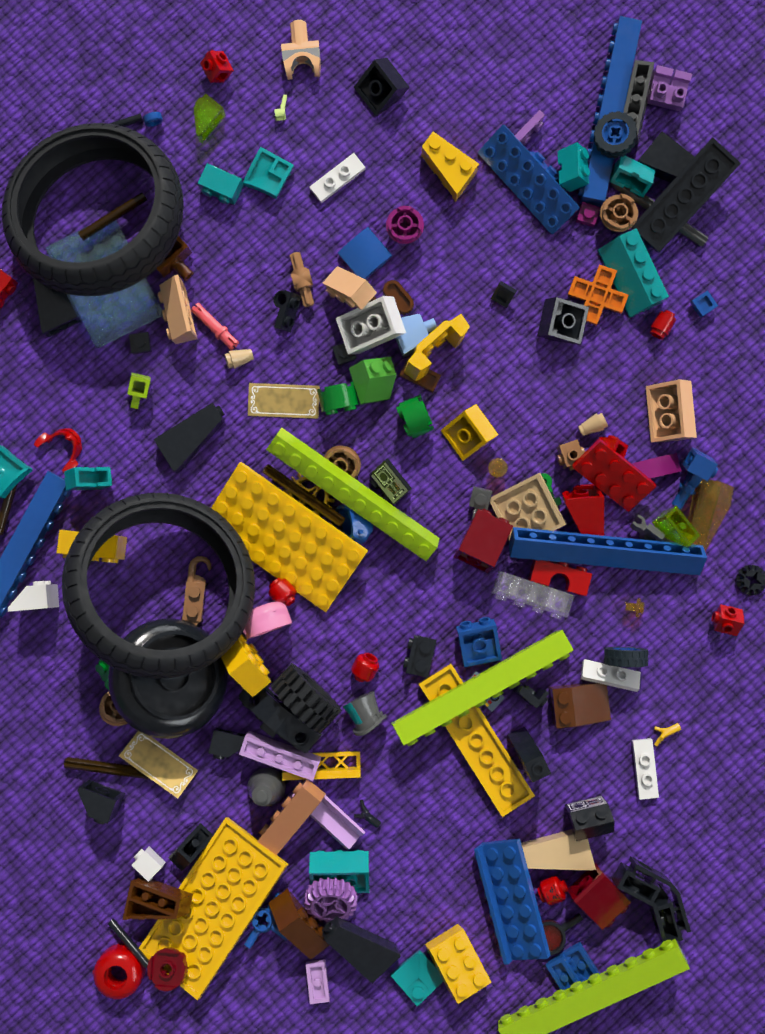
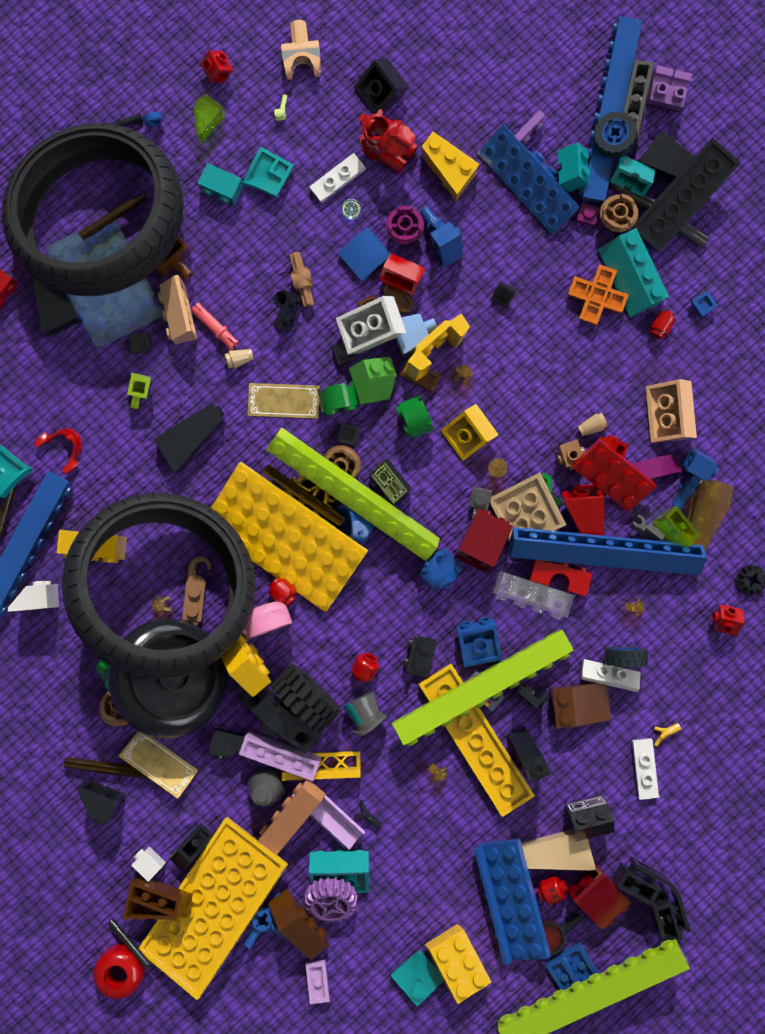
(88, 478): teal brick -> none
(158, 605): none -> clear yellow plate
(159, 976): dark red plate -> none
(348, 434): none -> black plate
(349, 288): light nougat brick -> none
(351, 208): none -> clear light blue tile
(361, 948): black slope -> none
(390, 140): none -> red helmet
(402, 274): none -> red brick
(440, 570): none -> blue helmet
(440, 774): none -> clear yellow plate
(444, 237): none -> blue brick
(465, 371): none -> clear yellow plate
(562, 321): black slope -> none

